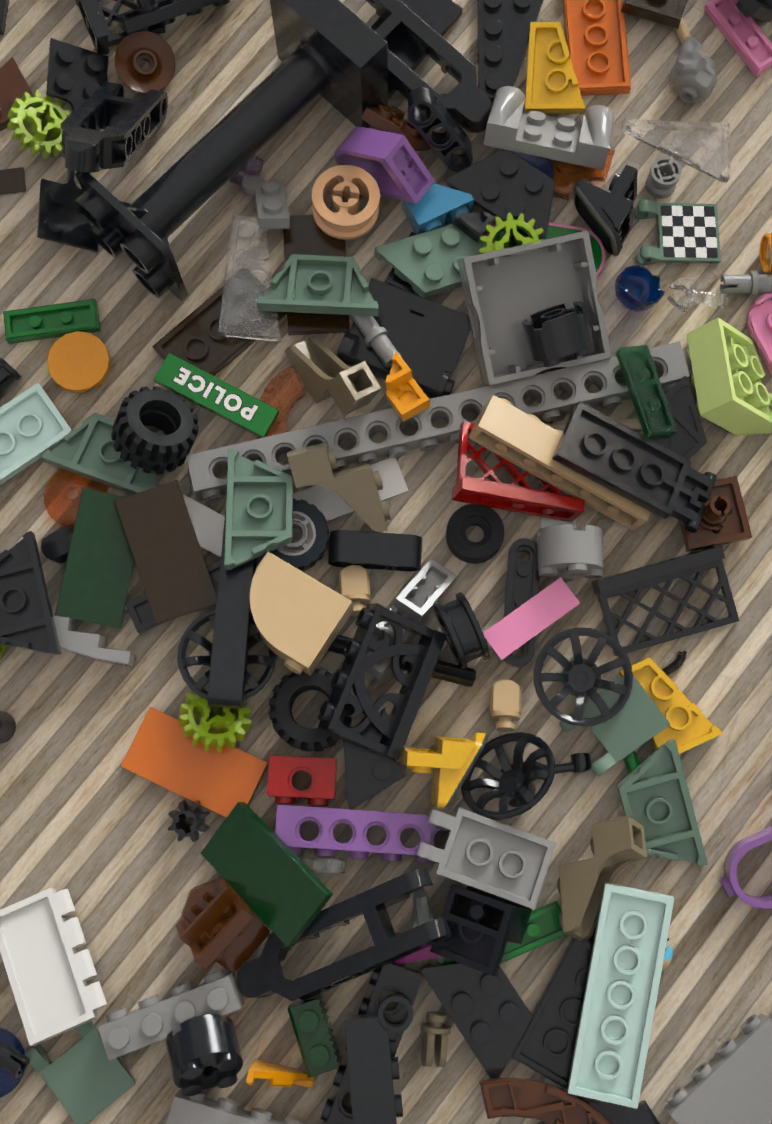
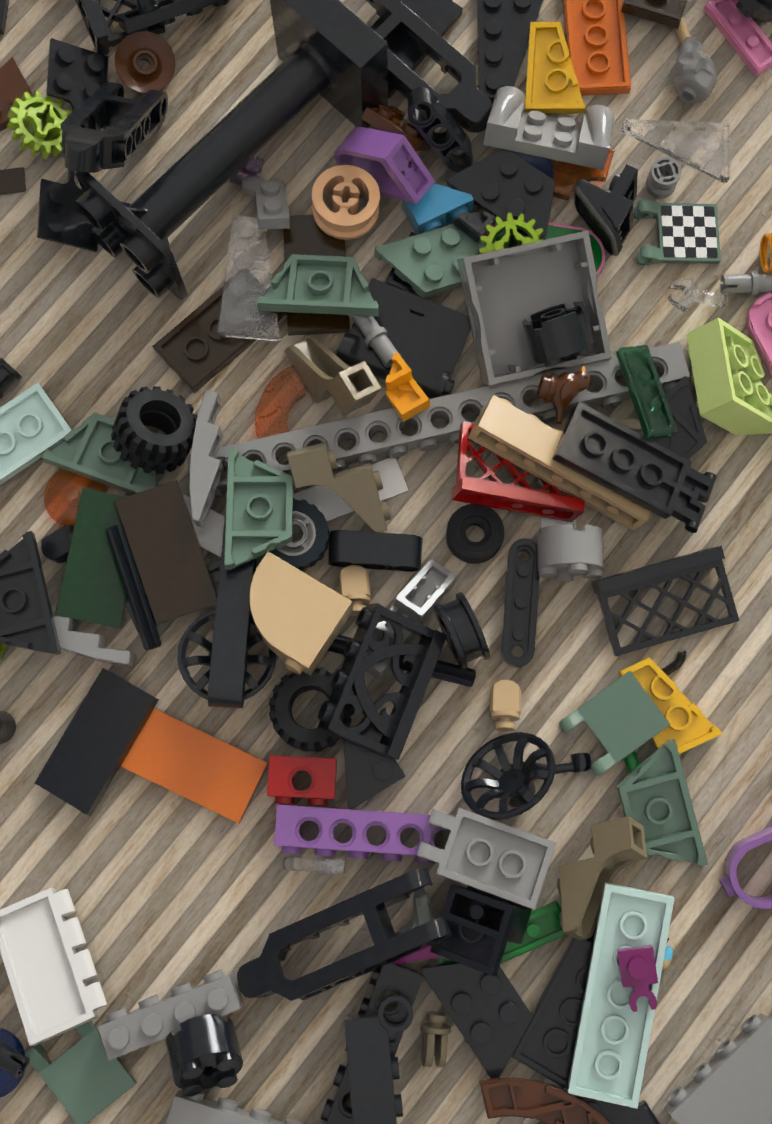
(51, 321): green tile -> none
(79, 362): light orange tile -> none
(96, 742): none -> black tile
(133, 587): none -> black axle
(183, 829): black gear -> none
(204, 467): none -> light grey slope
(216, 396): green tile -> none
(217, 730): lime gear -> none
(220, 926): reddish brown piece -> none
(266, 874): dark green tile -> none
(278, 1075): light orange tile -> none
(314, 1036): dark green brick -> none
(450, 761): yellow piece -> none
(530, 619): bright pink tile -> none
(562, 389): none -> reddish brown animal
(583, 677): black wheel -> none
(638, 288): clear blue hair -> none
(638, 970): none -> magenta plate
(732, 528): reddish brown plate -> none

